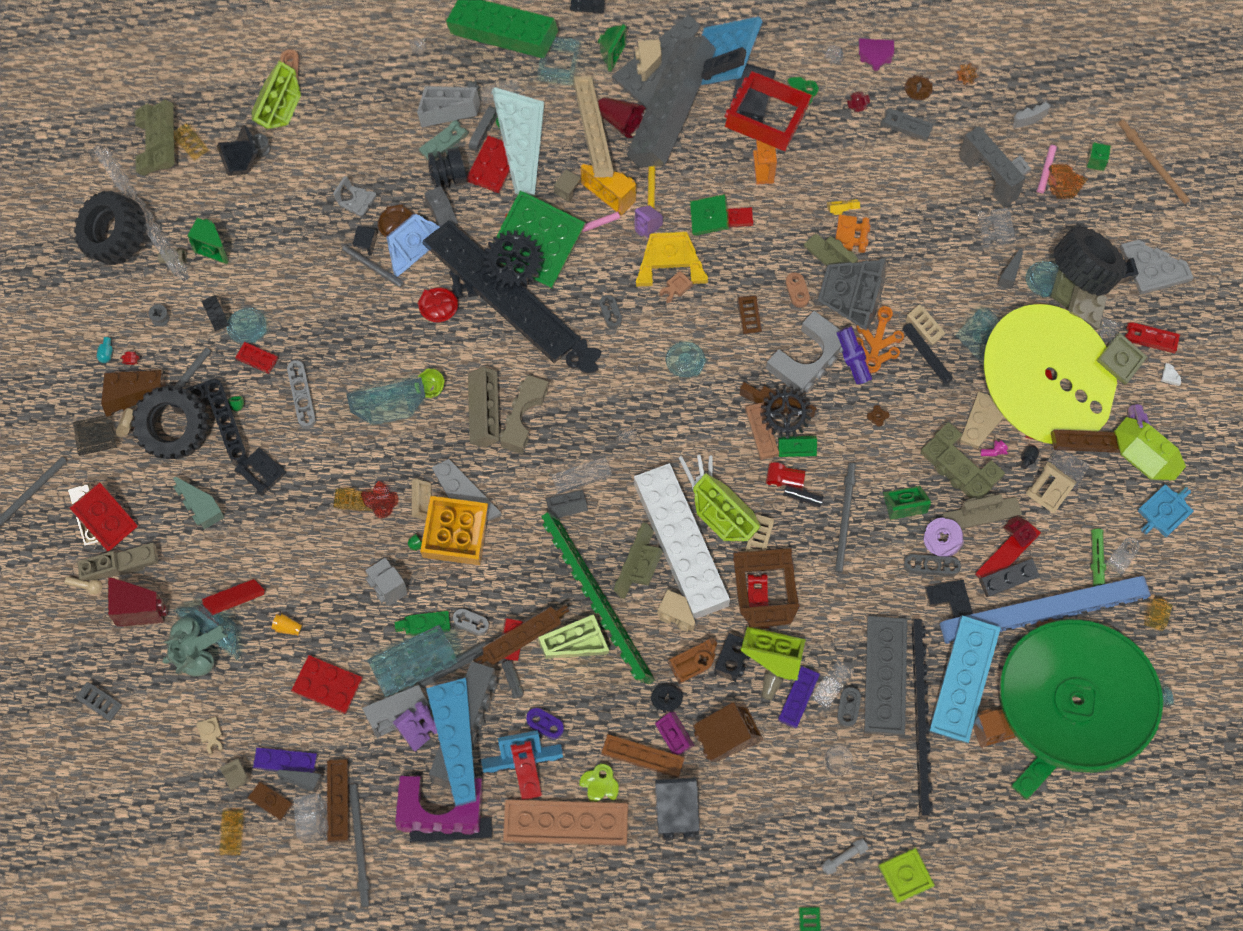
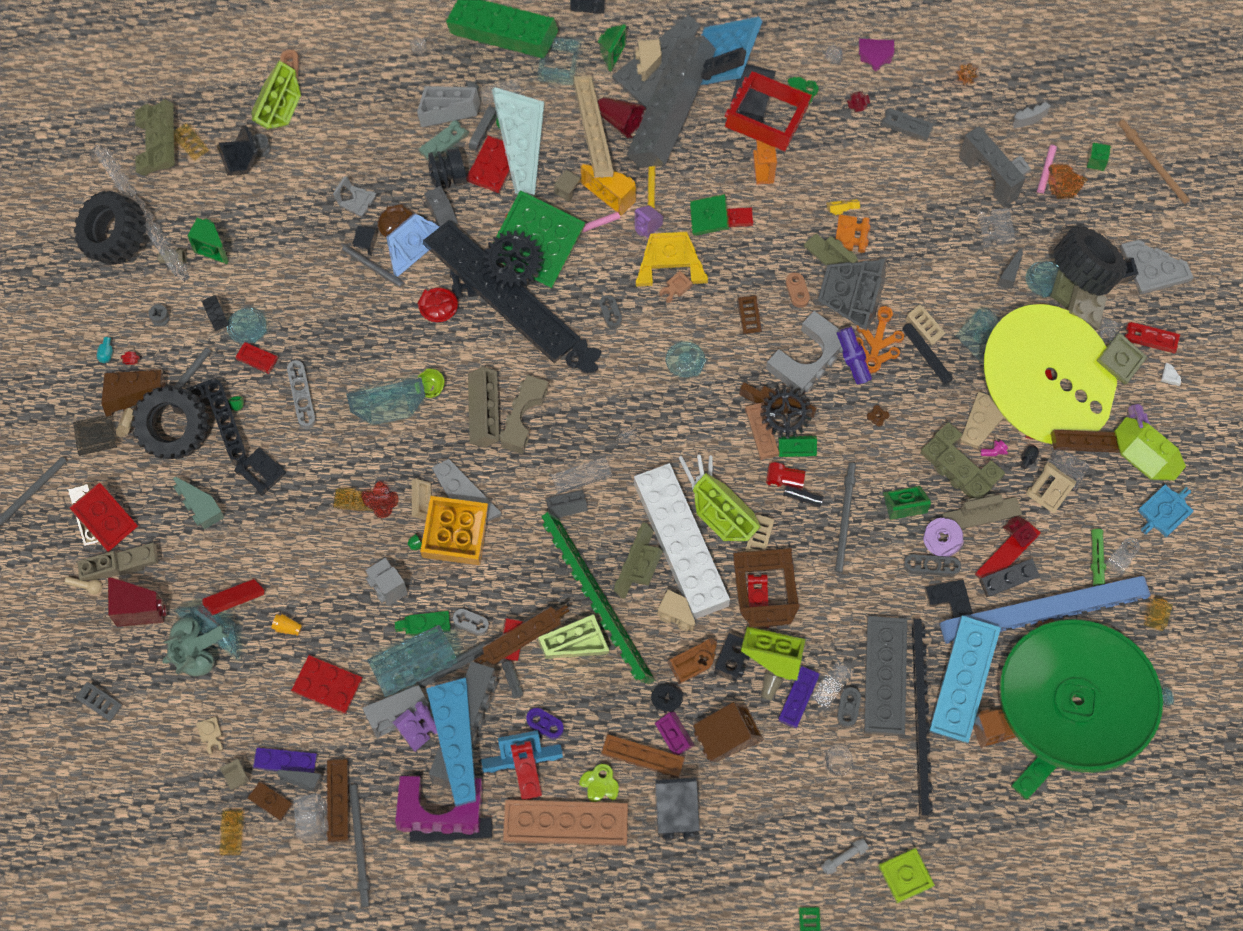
(925, 90): reddish brown gear -> none

